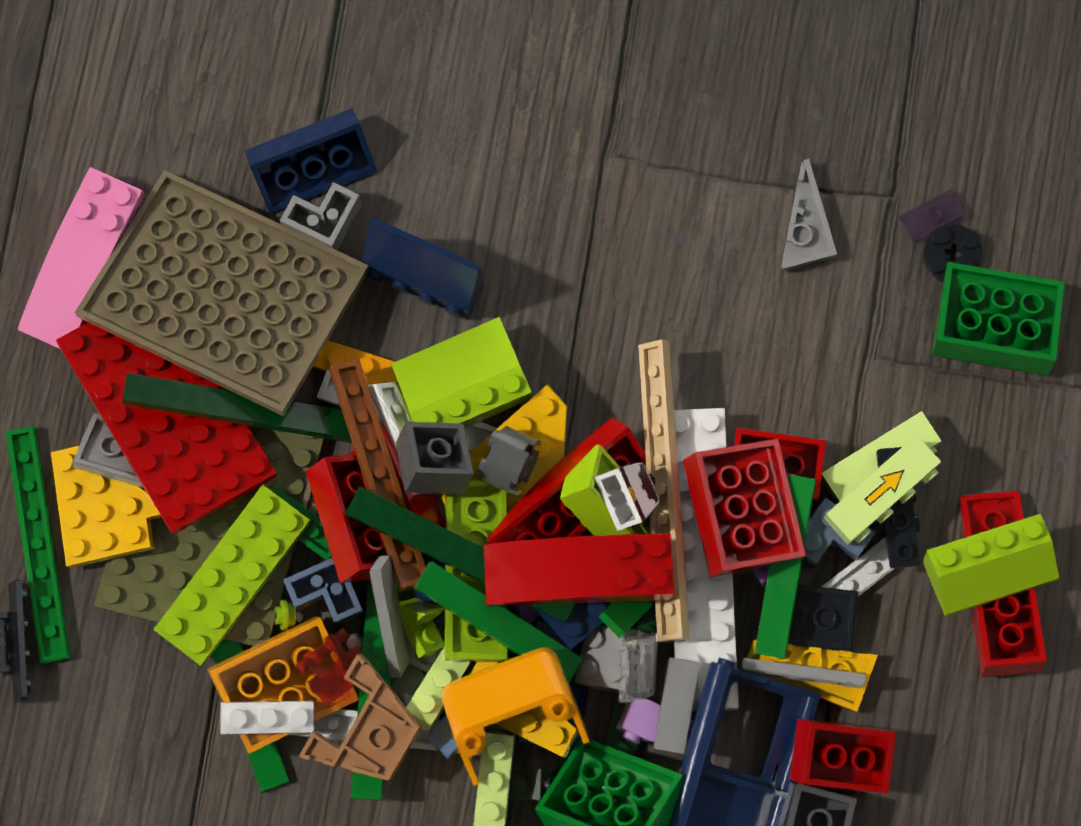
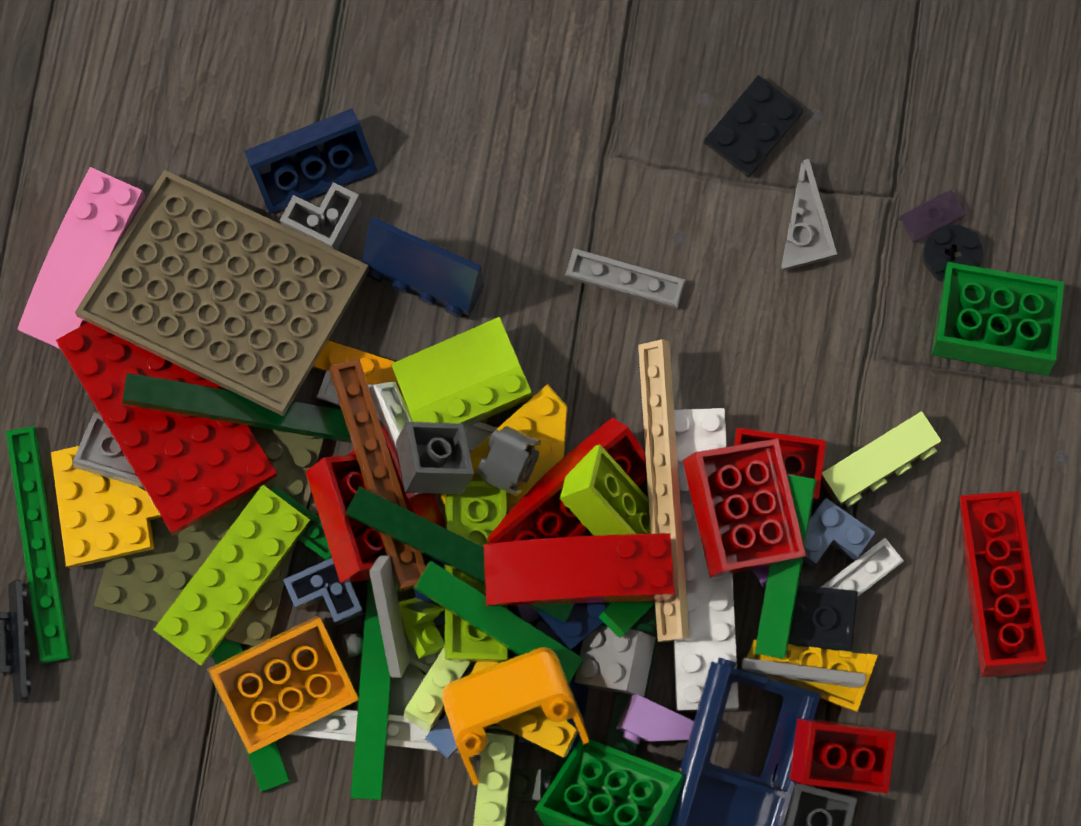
(266, 717): white plate -> none
(285, 615): lime plate -> none
(329, 682): clear red plate -> none
(378, 735): medium nougat wing -> none
(625, 278): none -> light grey tile
(628, 494): white torso -> none
(638, 667): clear slope -> none
(676, 706): light grey tile -> none
(753, 126): none -> black plate
(882, 489): yellowish green brick -> none
(900, 526): black bracket -> none
(992, 565): lime slope -> none

